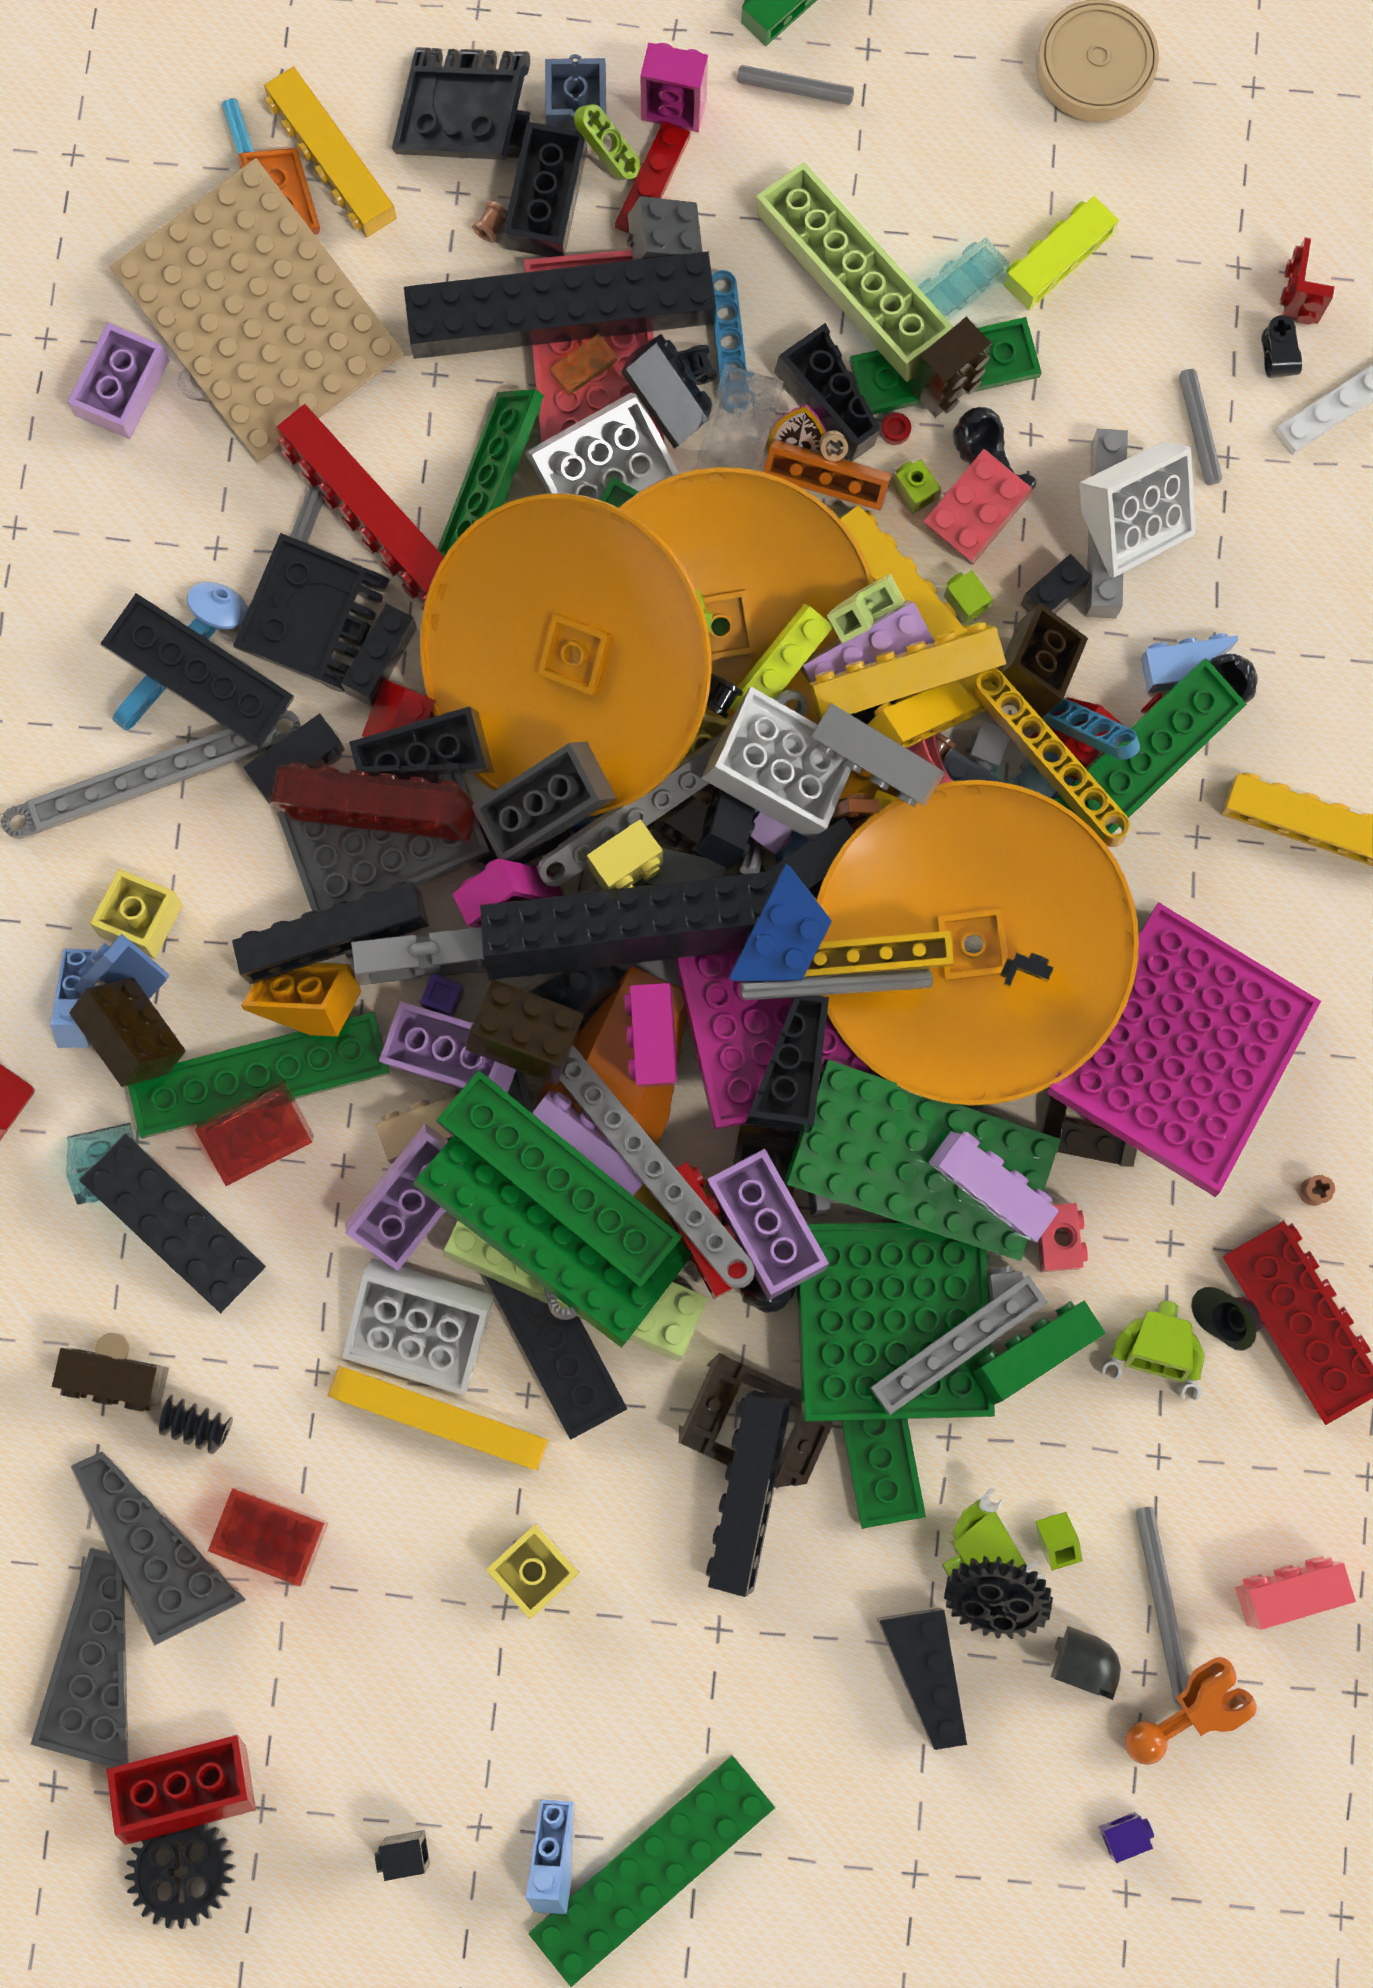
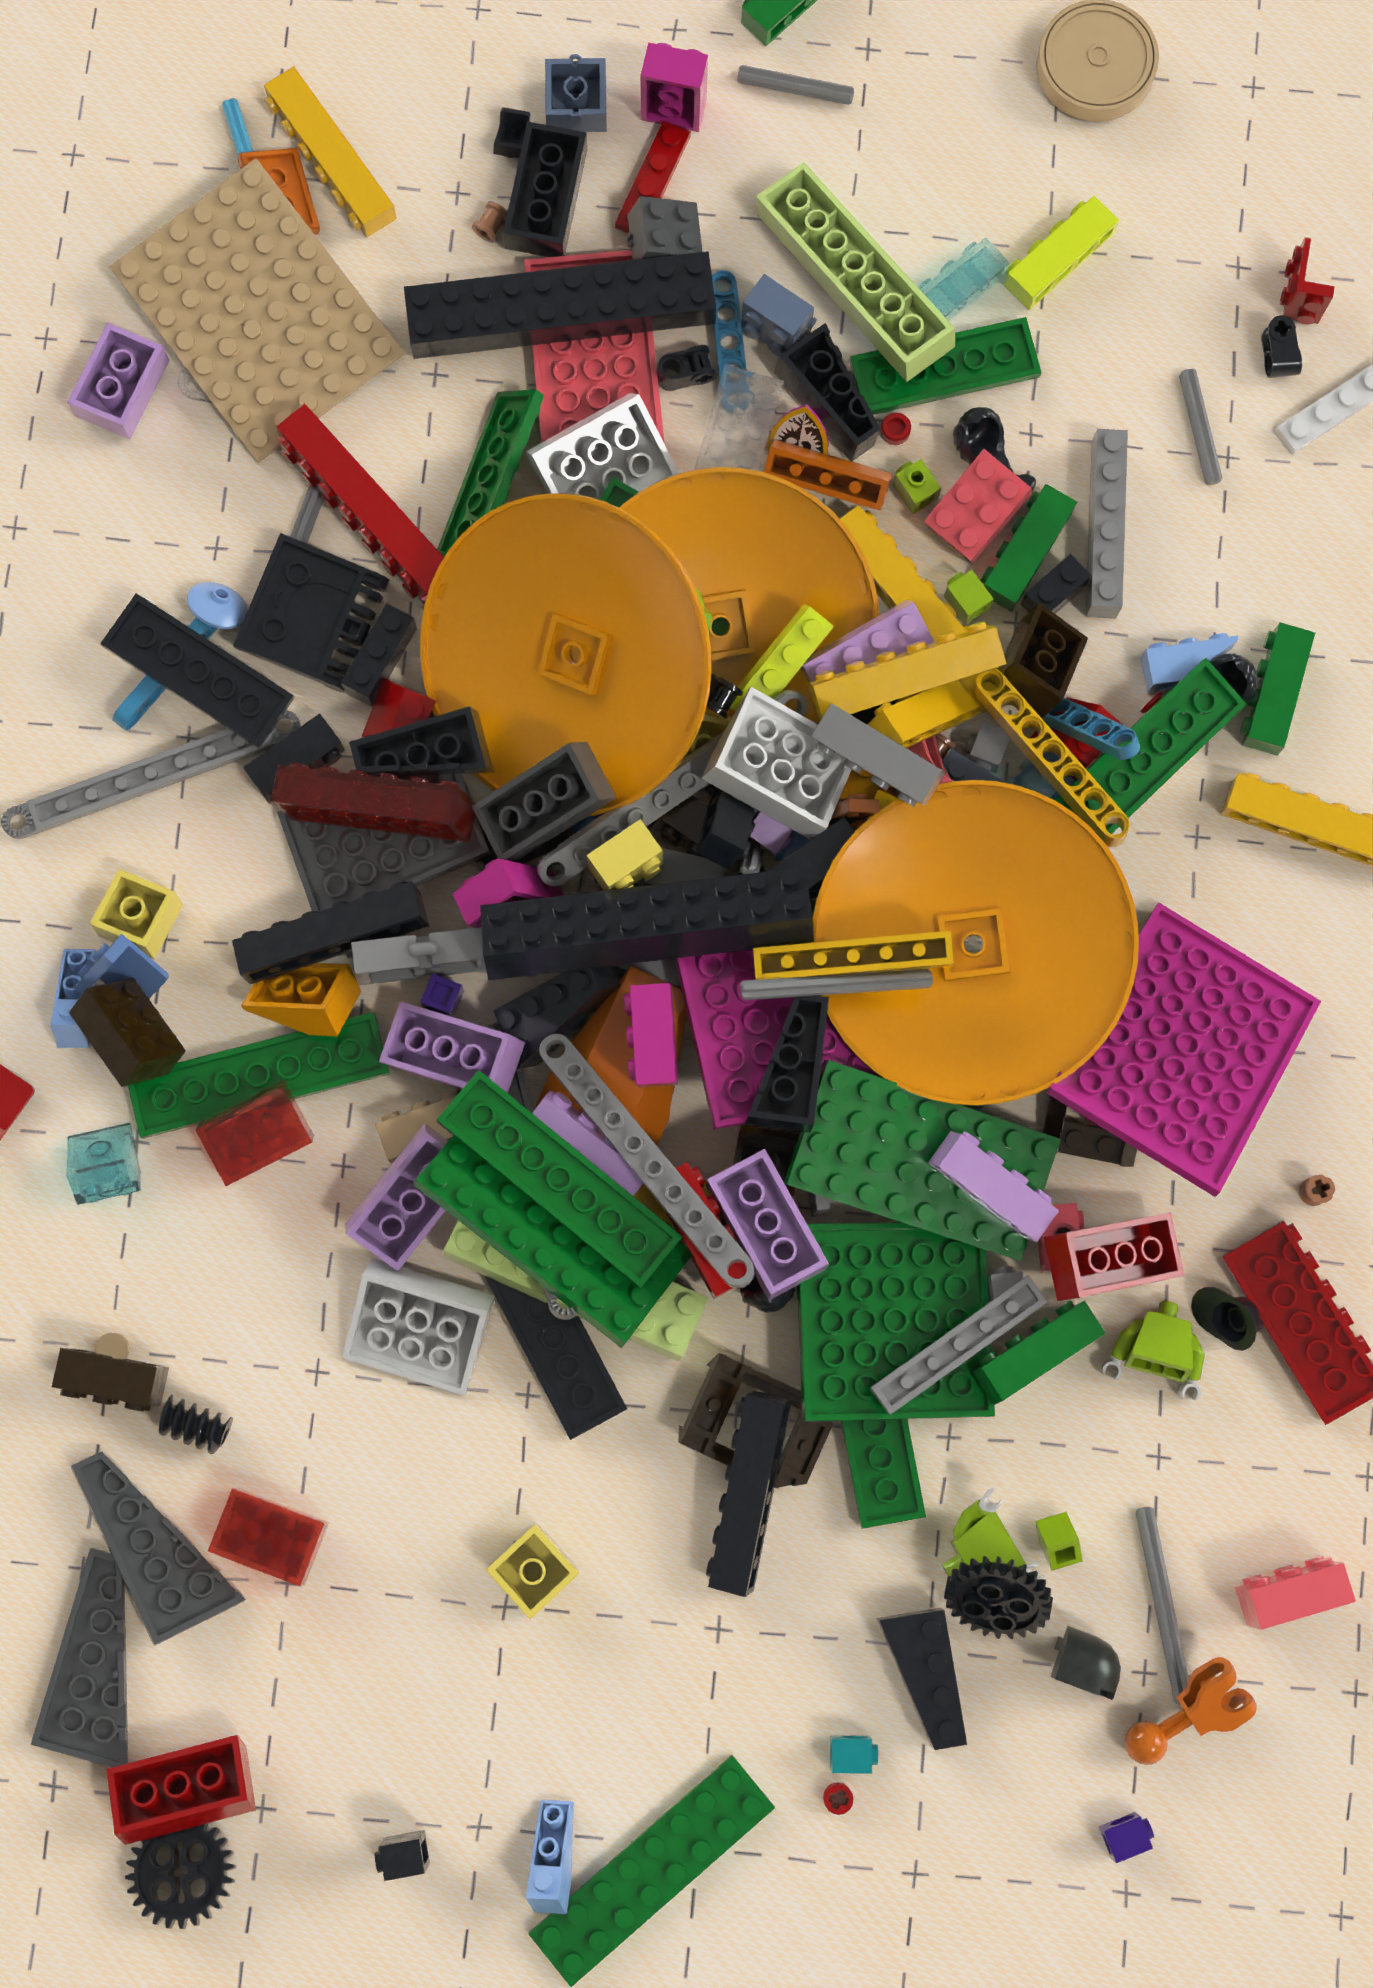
(172, 1222): black plate -> none
(438, 1418): yellow beam -> none
(460, 107): black hinge -> none
(524, 1031): dark brown brick -> none
(583, 364): clear yellow plate -> none
(595, 136): lime beam -> none
(667, 389): slope -> none
(776, 315): none -> sand blue brick
(784, 934): blue wing -> none
(834, 436): tan bush -> none
(842, 1808): none -> red bush
(852, 1754): none -> teal brick
(864, 607): yellowish green brick -> none
(951, 367): dark brown brick -> none
(1028, 547): none -> green brick
(1033, 965): black bracket -> none
(1114, 1256): none -> brick
(1140, 506): white slope -> none
(1277, 689): none -> green brick

